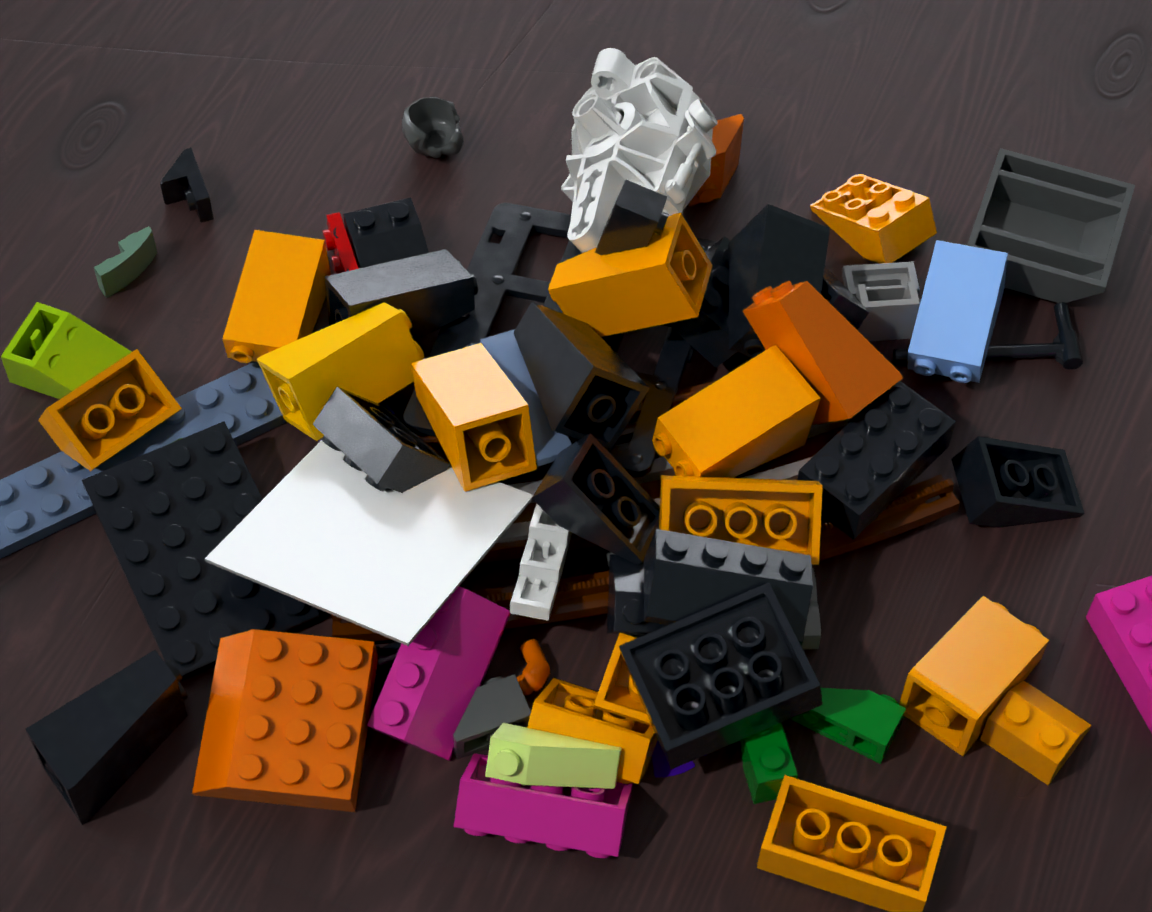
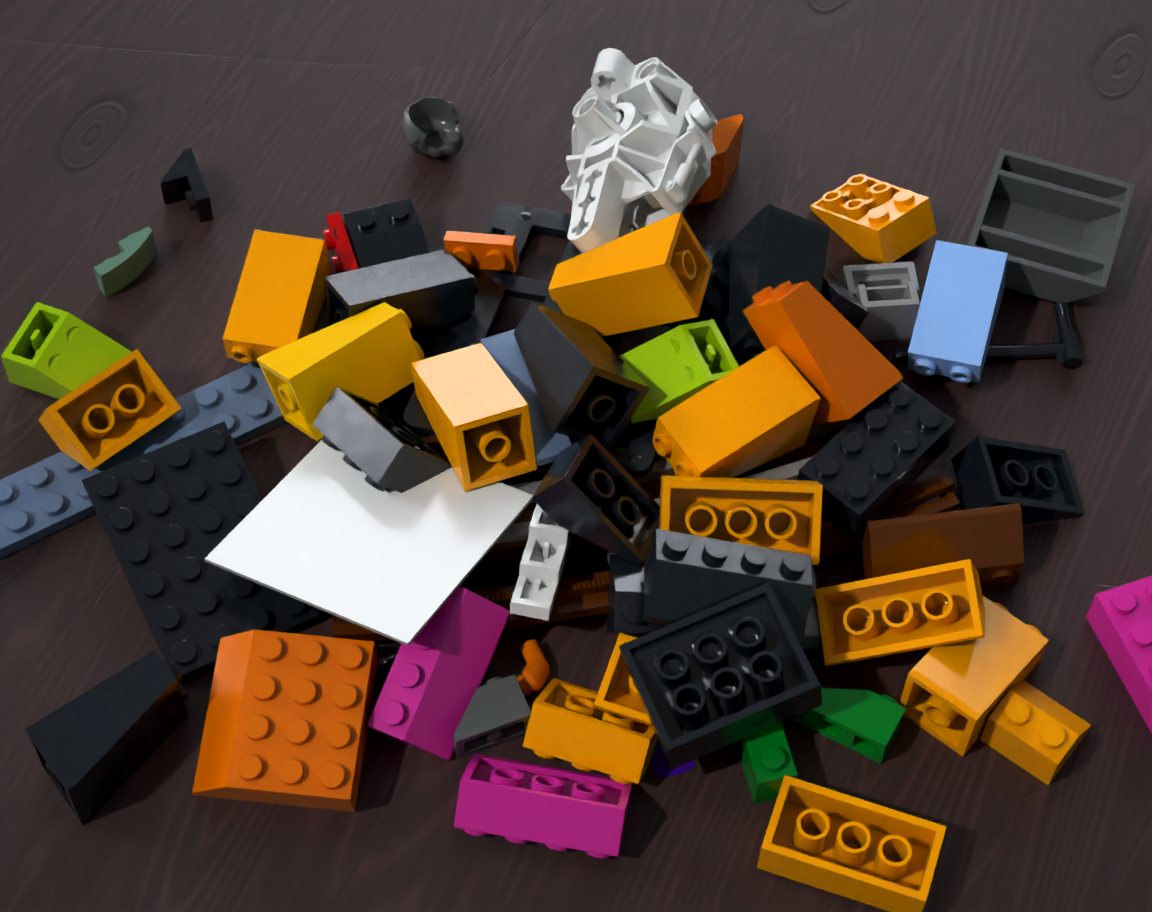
(483, 250): none -> orange plate
(550, 759): yellowish green slope -> none
(633, 219): slope -> none
(679, 366): none -> lime slope
(901, 612): none -> light orange slope
(985, 535): none -> reddish brown slope

